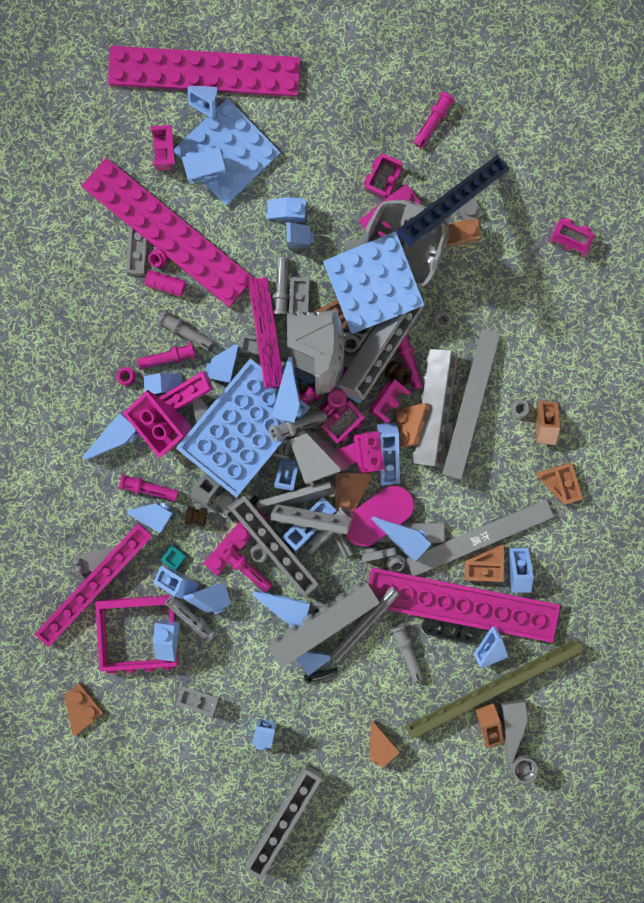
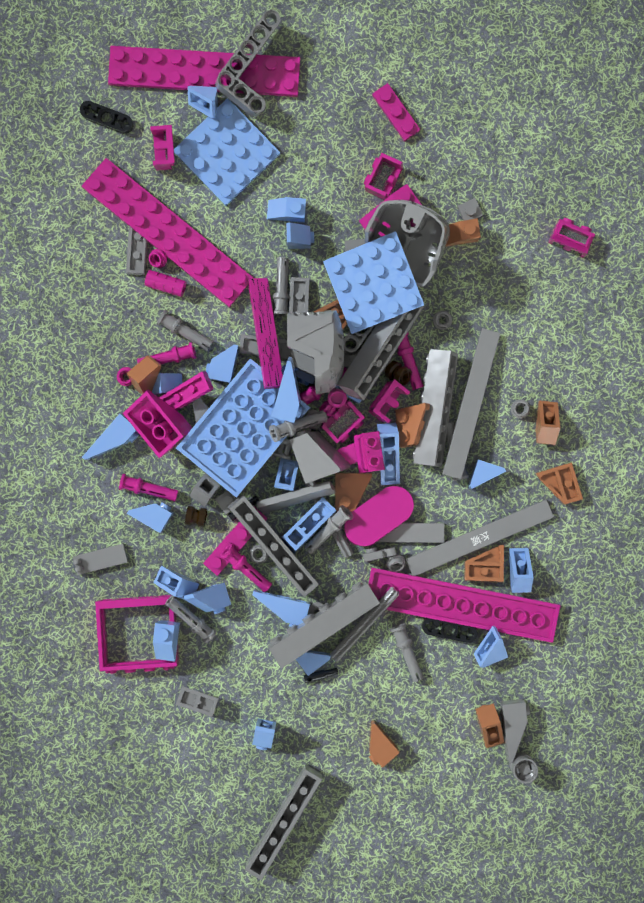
(81, 708): nougat wing -> none
(93, 584): dark pink plate -> none
(121, 117): none -> black beam
(144, 374): none -> nougat slope
(173, 557): teal tile -> none
(204, 164): light blue brick -> none
(244, 61): none -> light grey beam
(313, 519): light grey plate -> none
(396, 112): none -> dark pink plate
(409, 540): light blue slope -> none
(438, 113): dark pink pin -> none
(452, 201): dark blue plate -> none
(483, 472): none -> light blue slope
(489, 691): olive plate -> none

